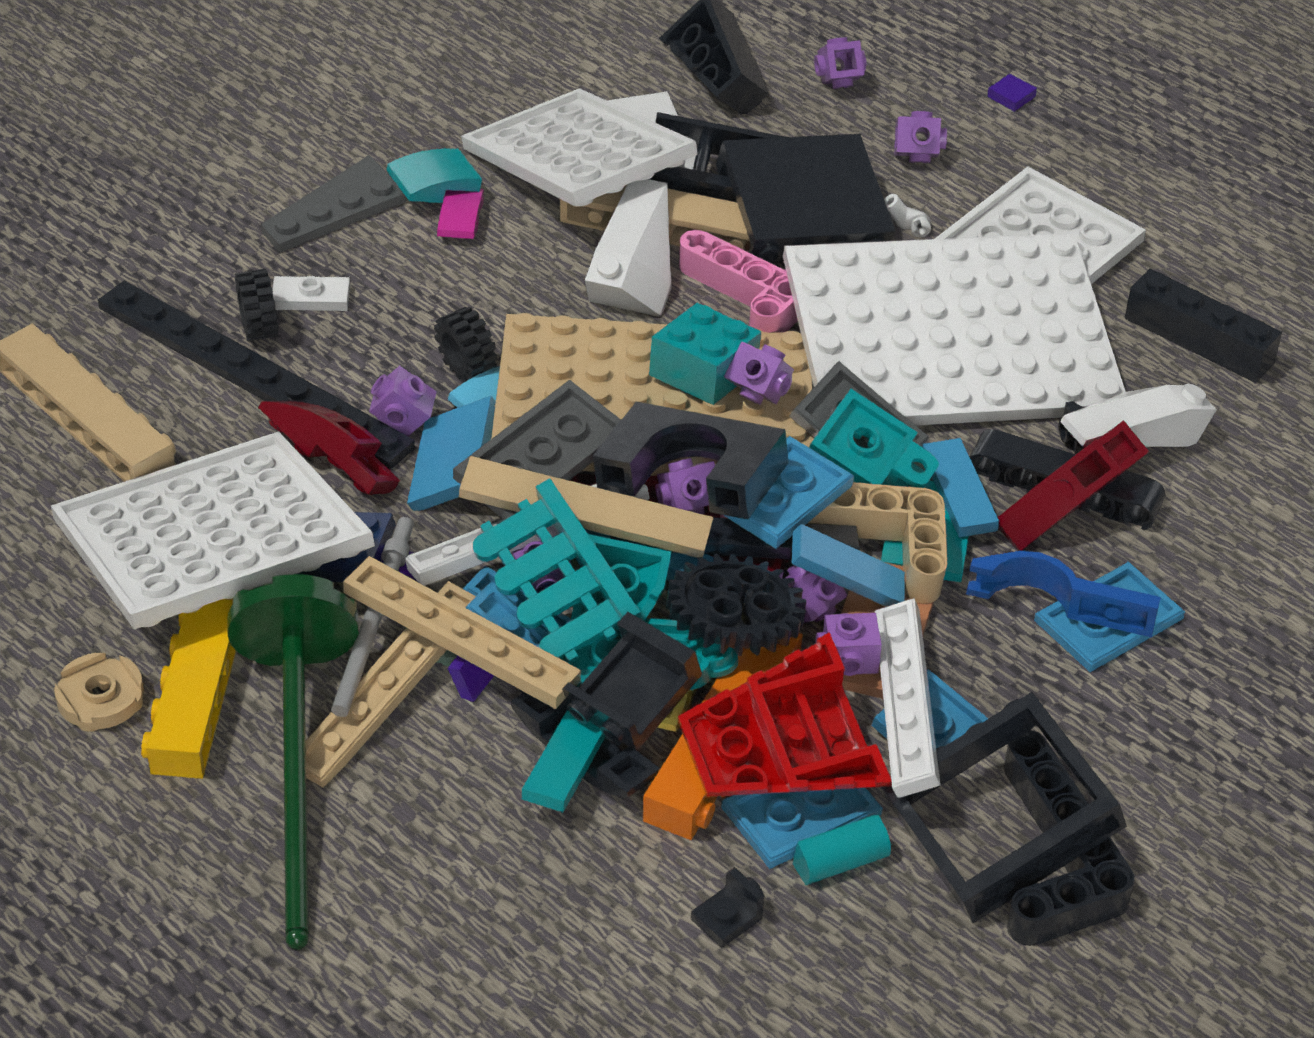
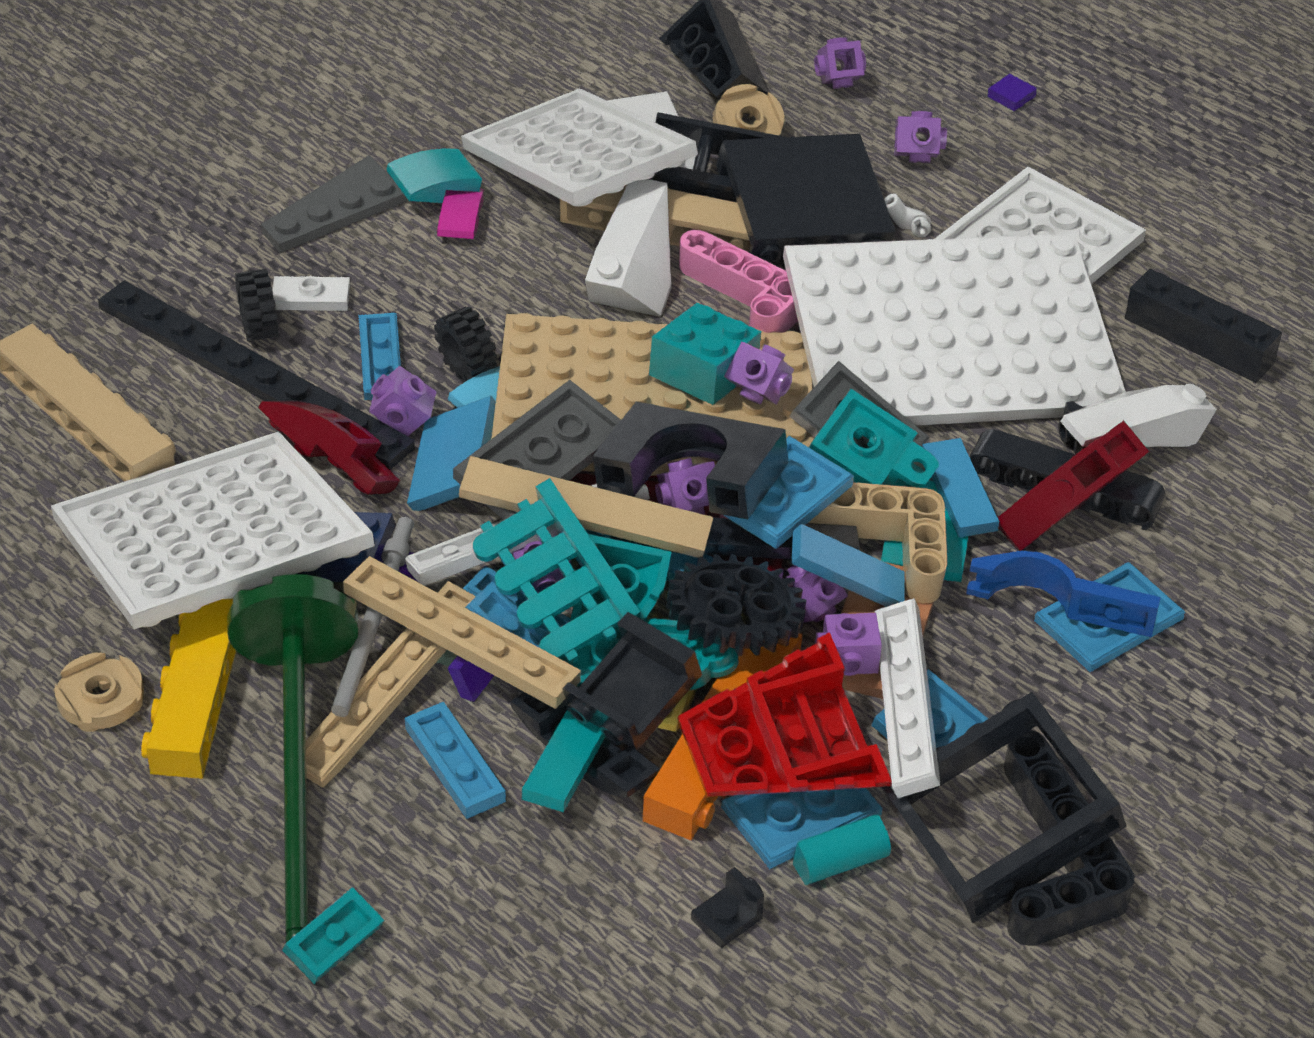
(333, 935): none -> teal plate
(378, 348): none -> dark azure tile
(455, 760): none -> dark azure plate
(747, 99): none -> tan plate

